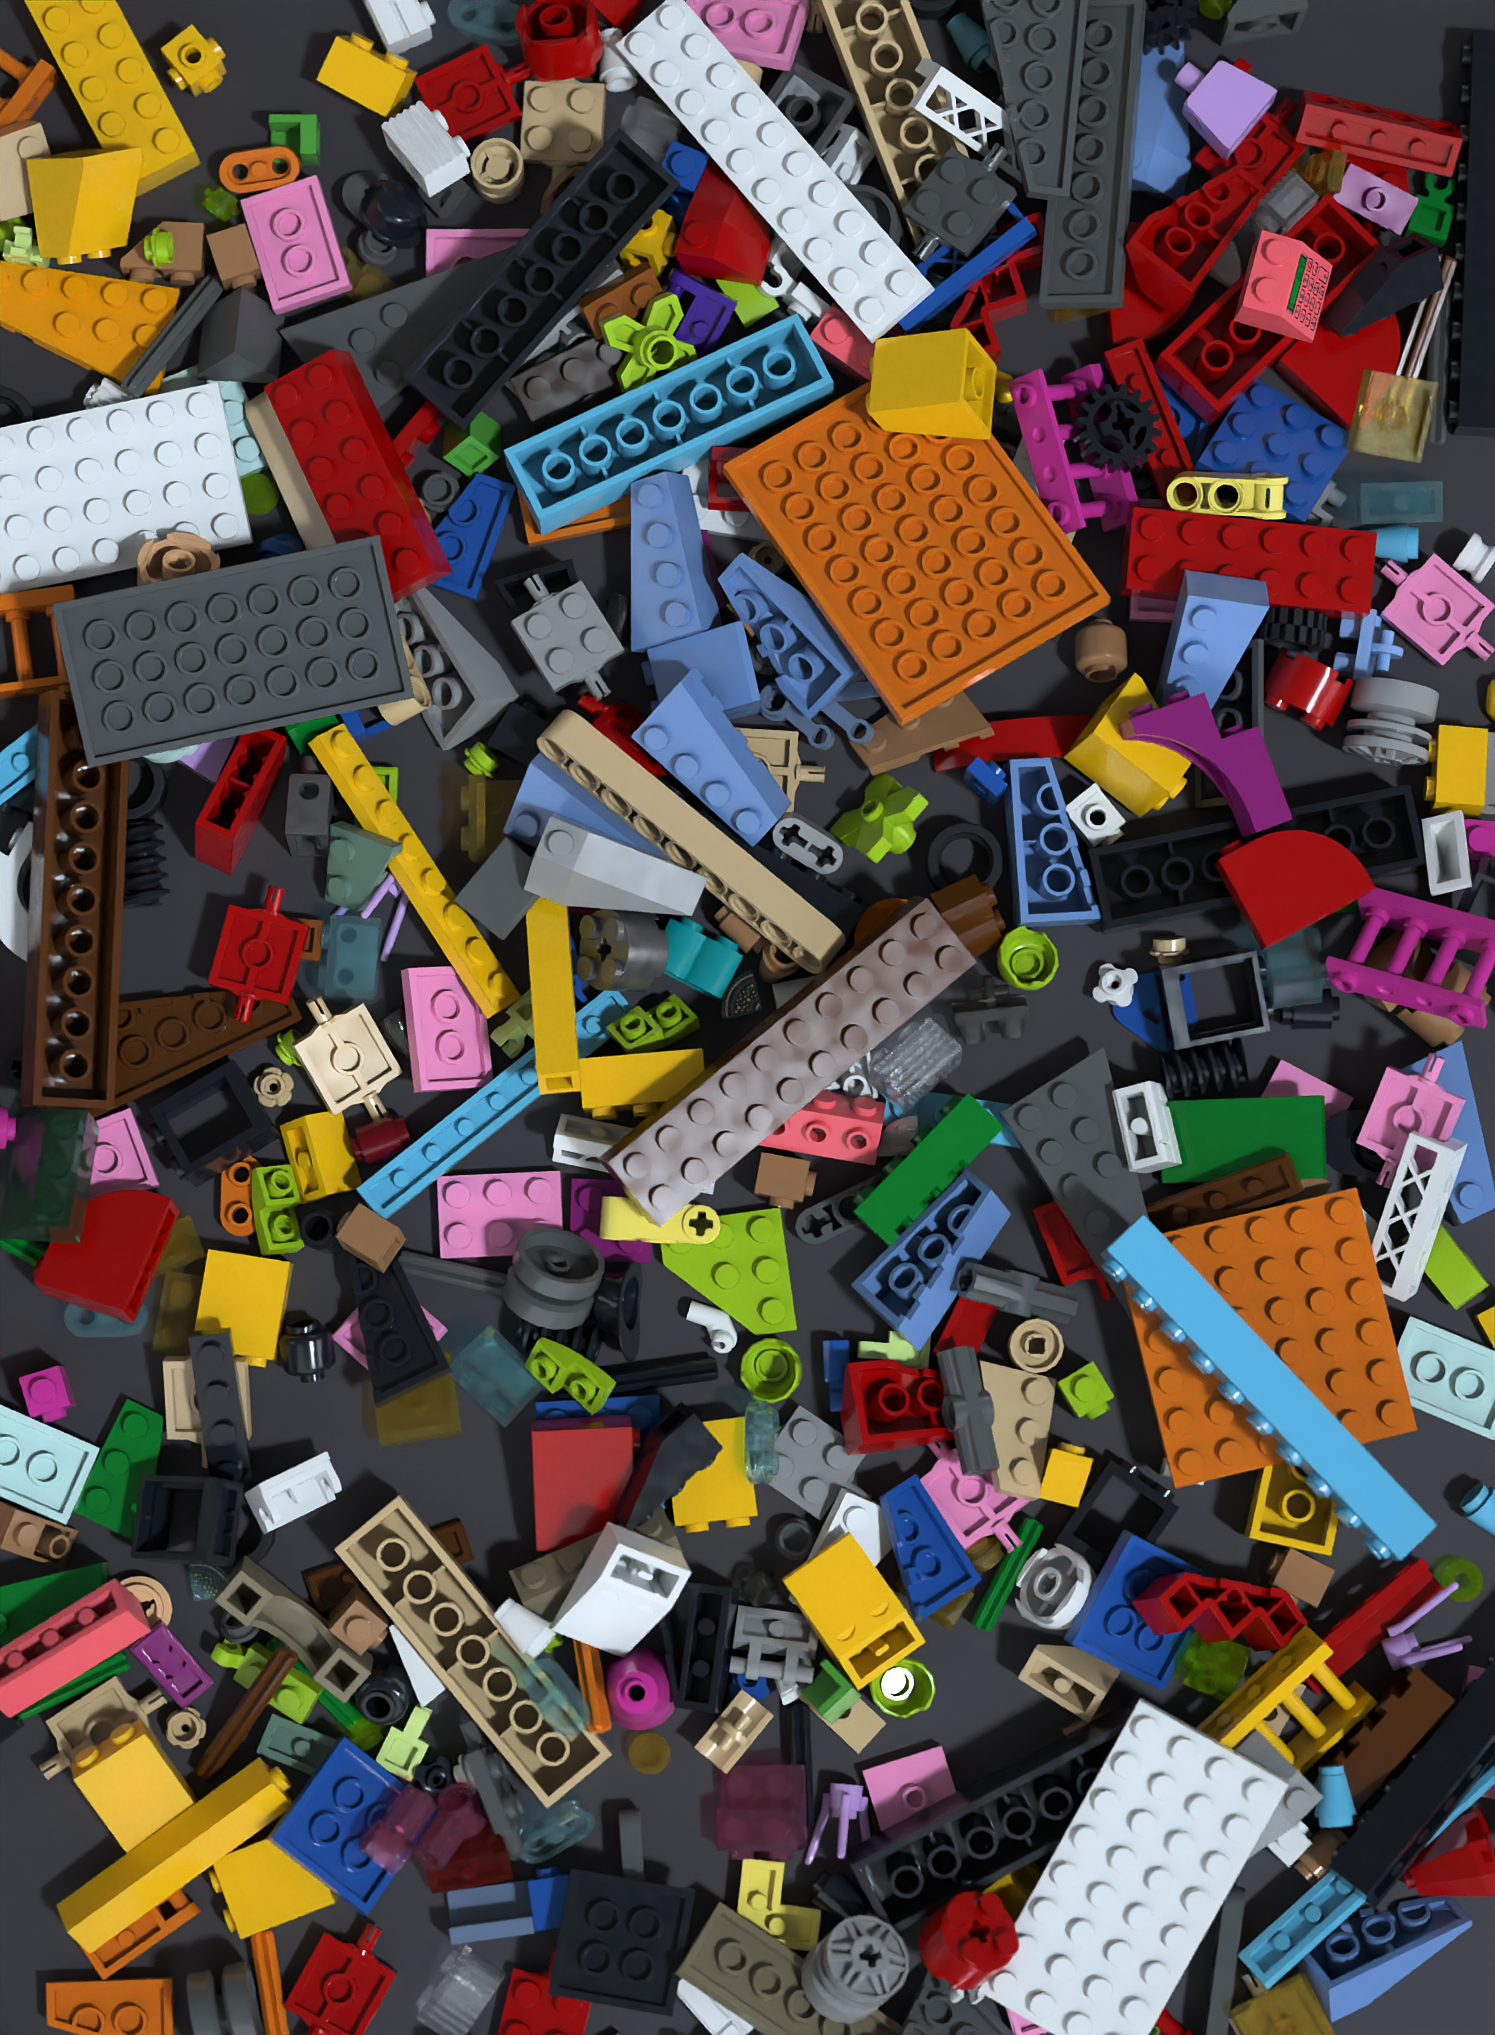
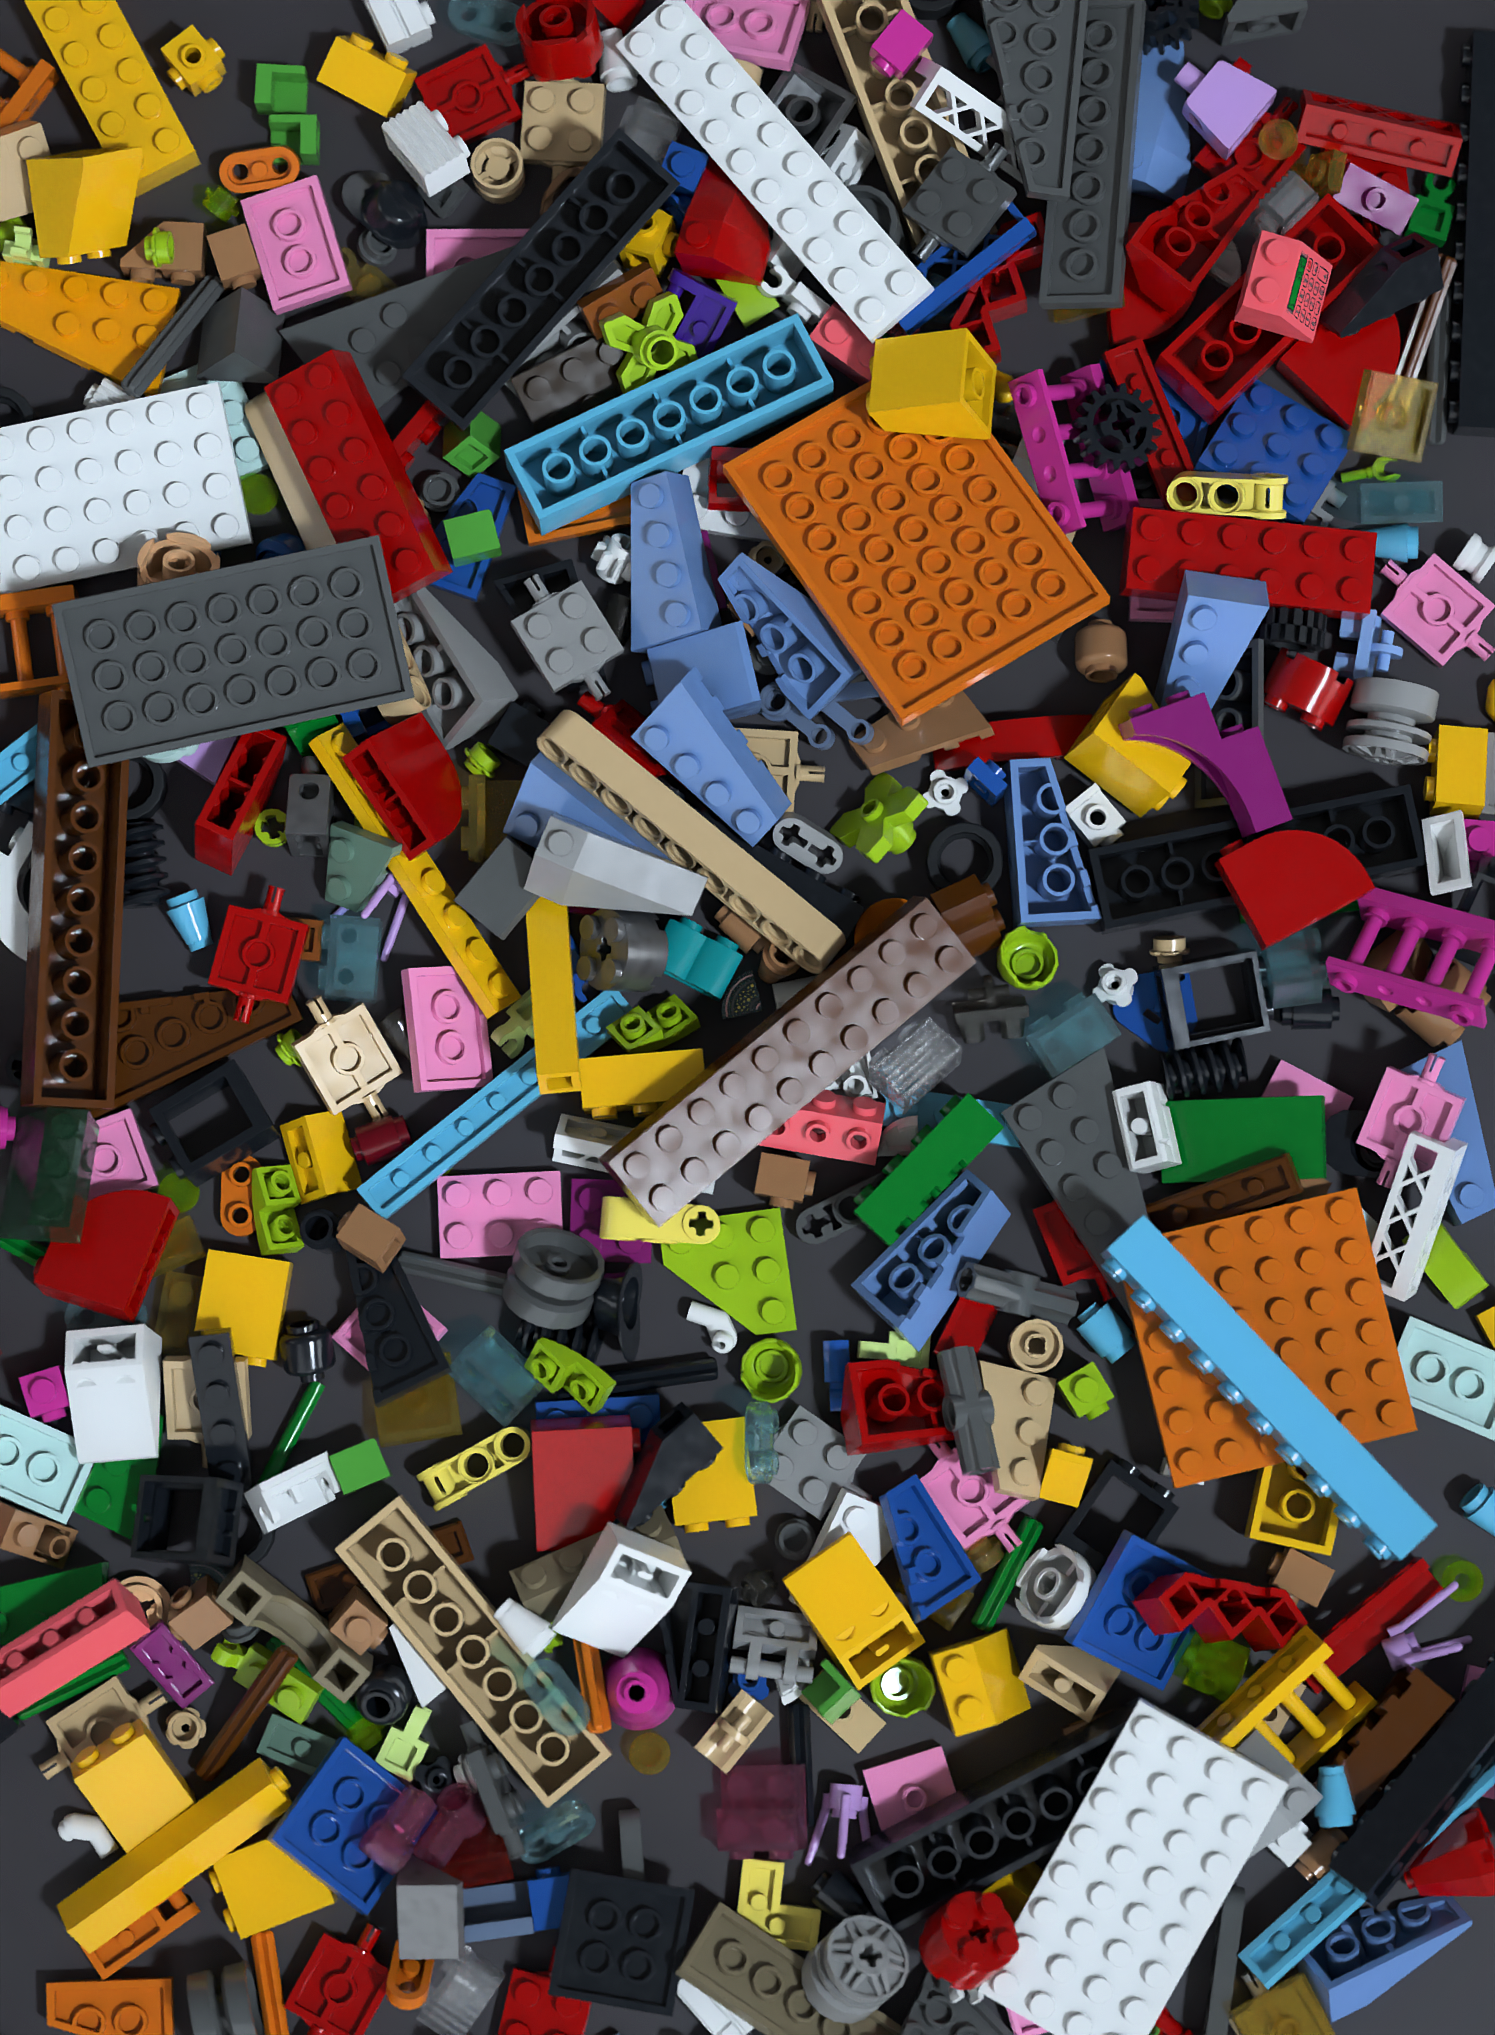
(88, 1828): none -> white arm
(114, 1392): none -> white slope
(182, 1192): none -> clear neon green plate
(190, 919): none -> medium azure cone
(195, 1614): none -> medium nougat brick
(265, 836): none -> lime bush
(273, 1076): tan plate -> none
(281, 89): none -> bright green panel
(292, 1431): none -> green bar
(360, 1466): none -> bright green panel
(408, 1976): none -> orange plate
(409, 783): none -> red brick
(429, 1912): none -> flat silver slope
(455, 1474): none -> light yellow piece
(472, 537): none -> bright green panel
(614, 558): none -> white gear
(900, 45): none -> dark pink brick
(956, 788): none -> white plate
(979, 1682): none -> yellow slope
(1072, 1035): none -> clear light blue brick
(1105, 1332): none -> medium azure brick
(1278, 139): none -> clear yellow plate
(1375, 471): none -> lime hand

